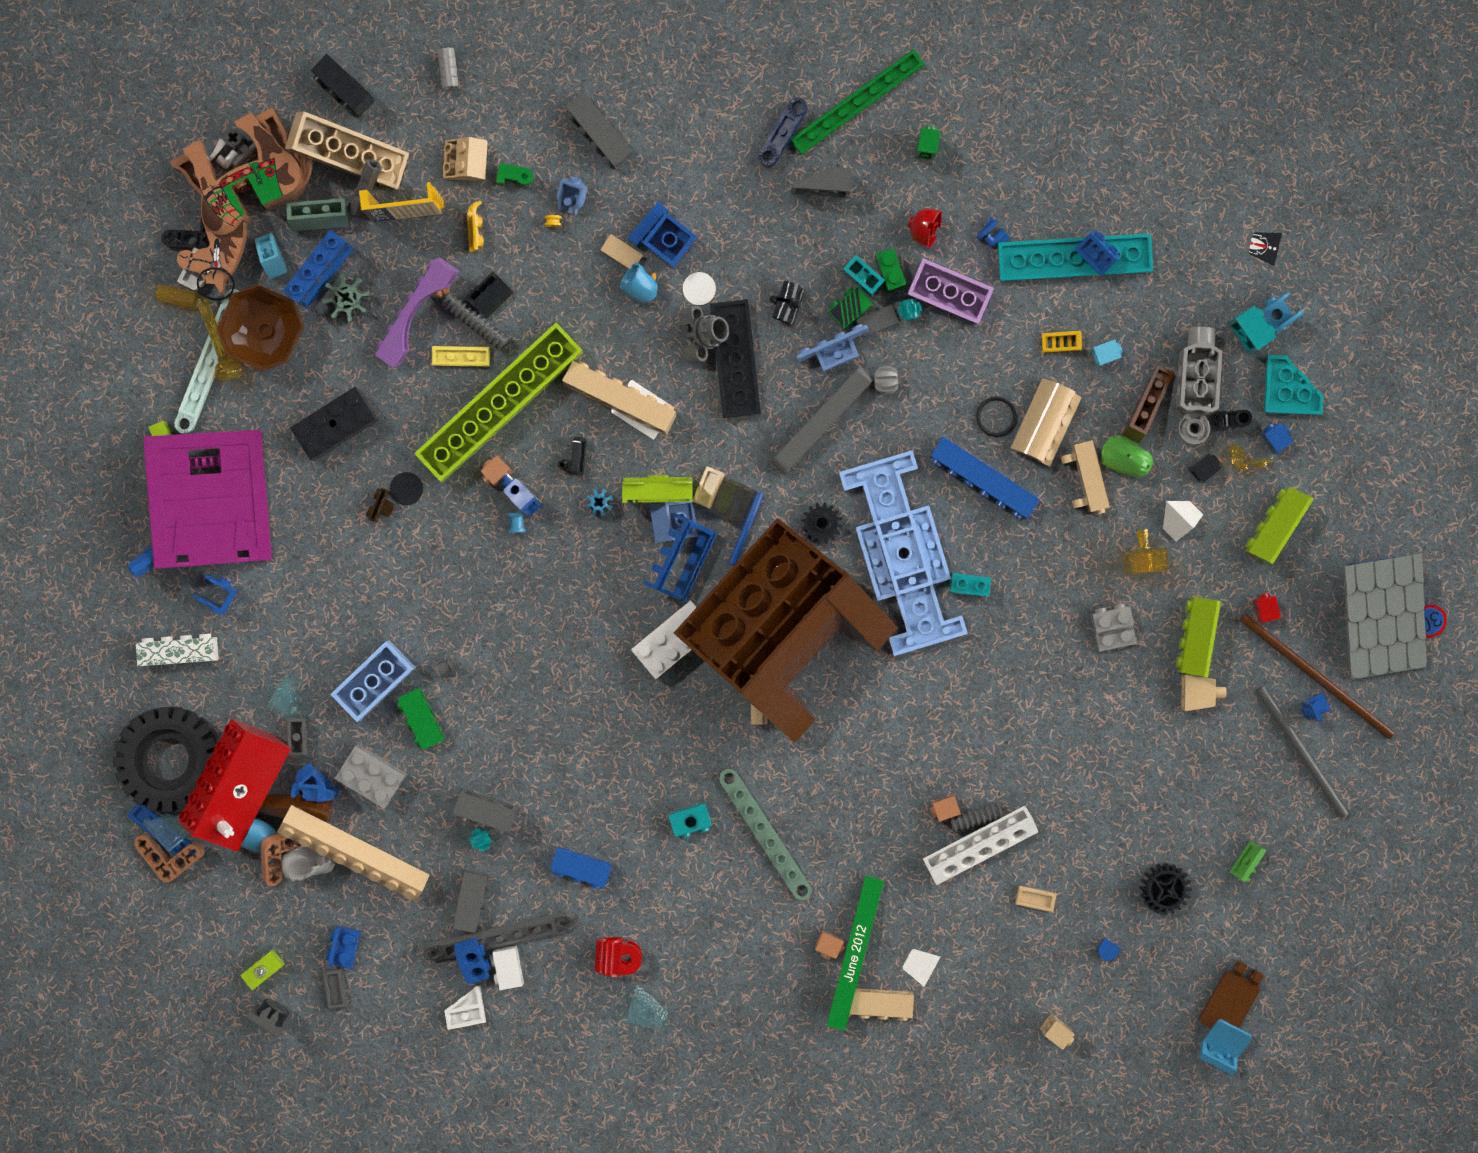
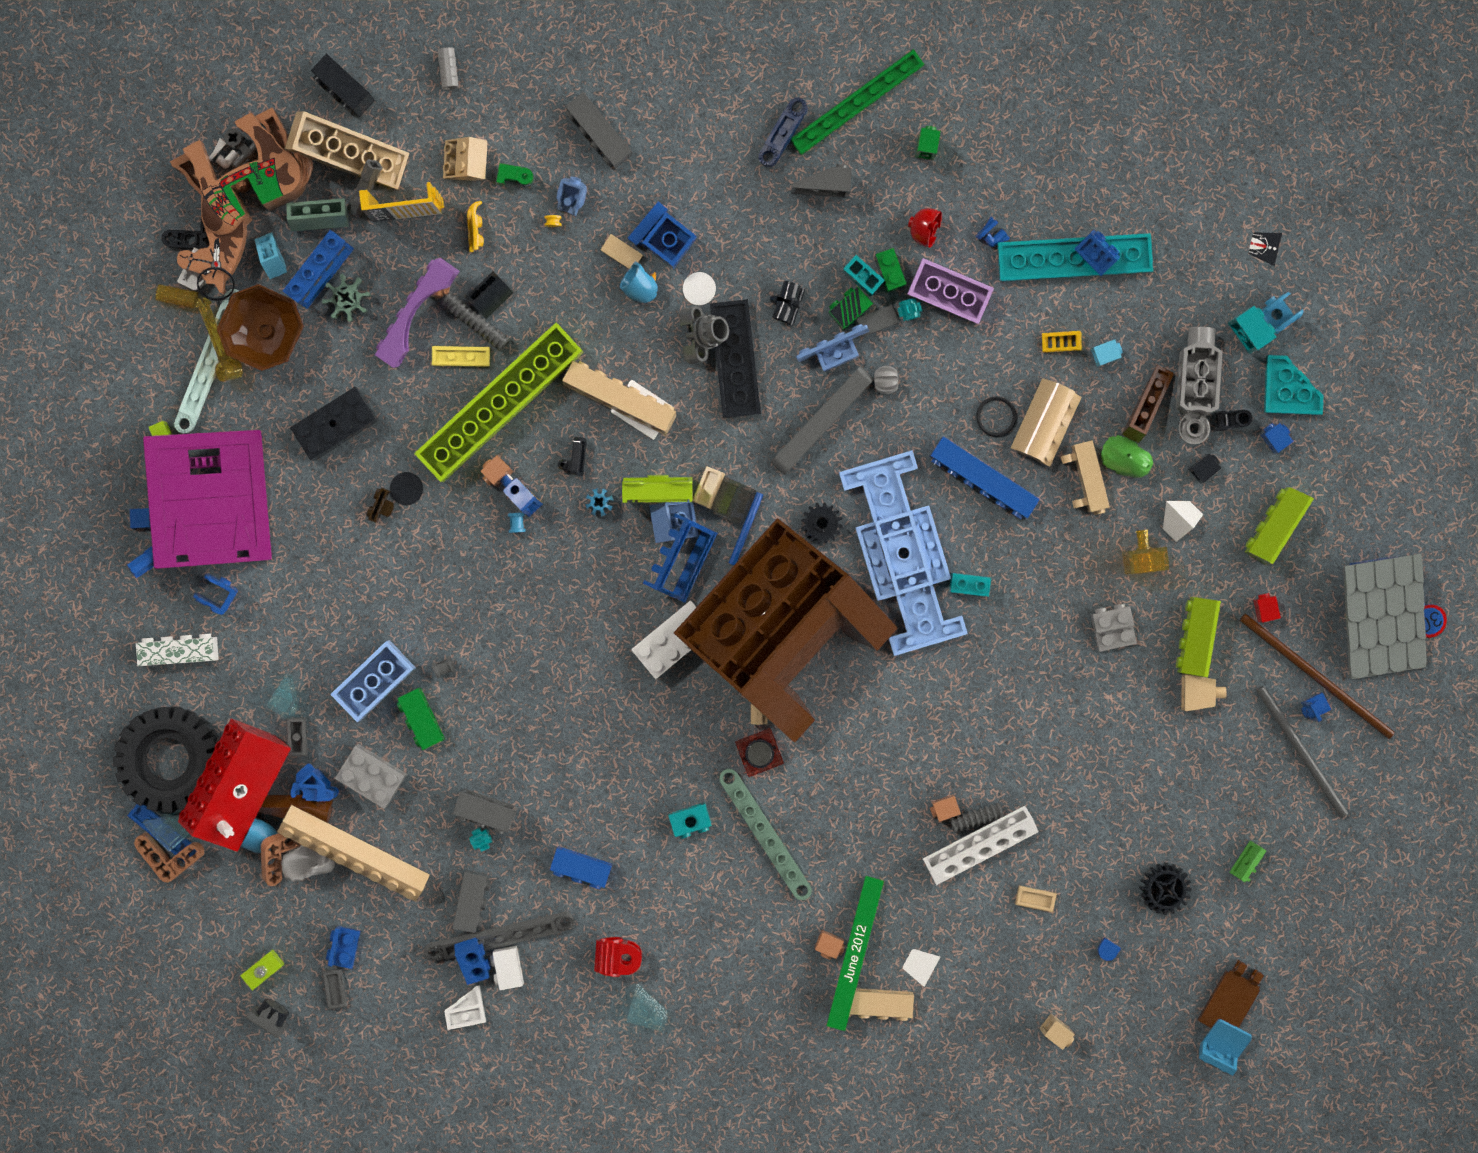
(139, 518): none -> blue tile
(759, 753): none -> piece
(1236, 455): clear yellow bracket -> none

